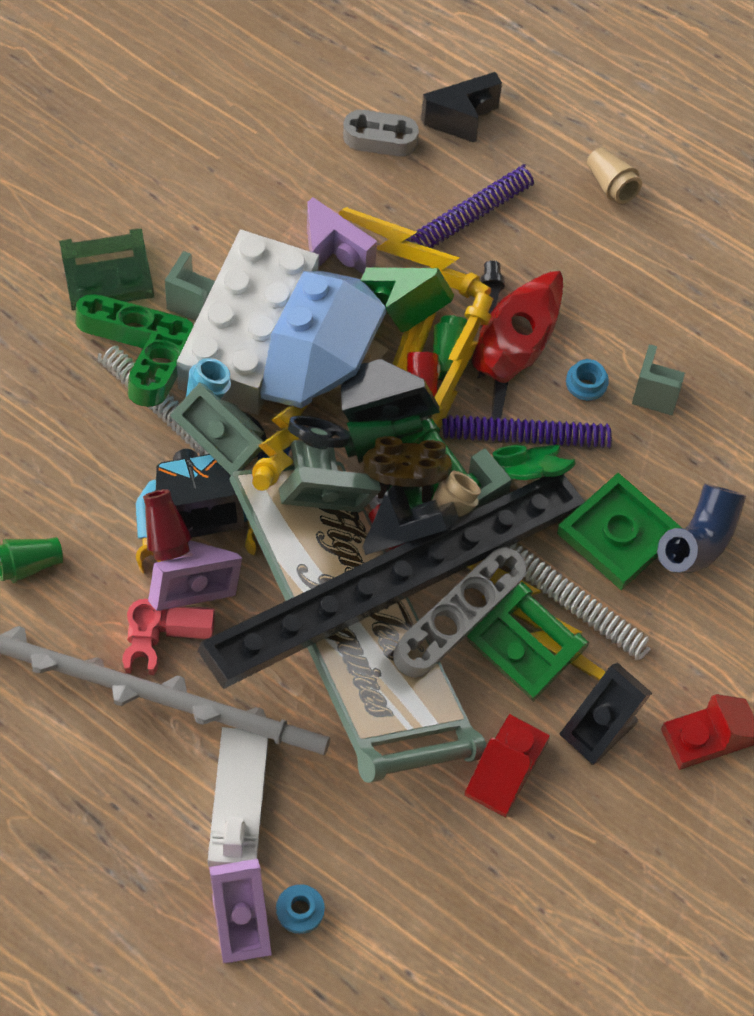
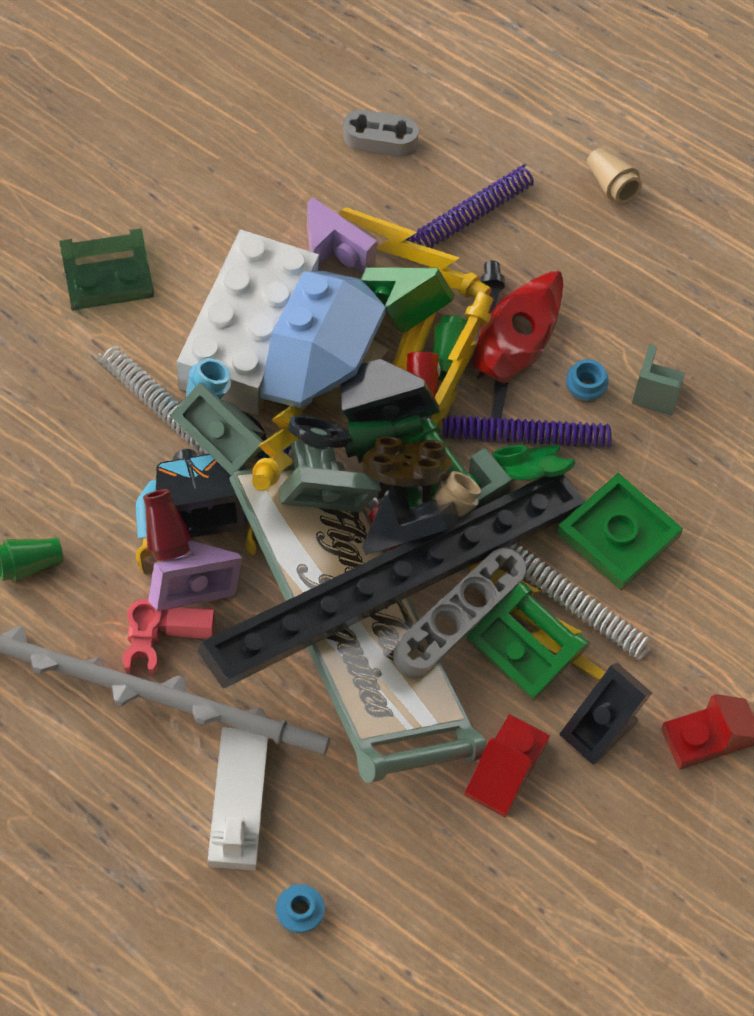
(107, 319): green beam -> none
(186, 289): sand green panel -> none
(240, 910): lavender slope -> none
(458, 106): black slope -> none
(706, 534): dark blue cylinder -> none

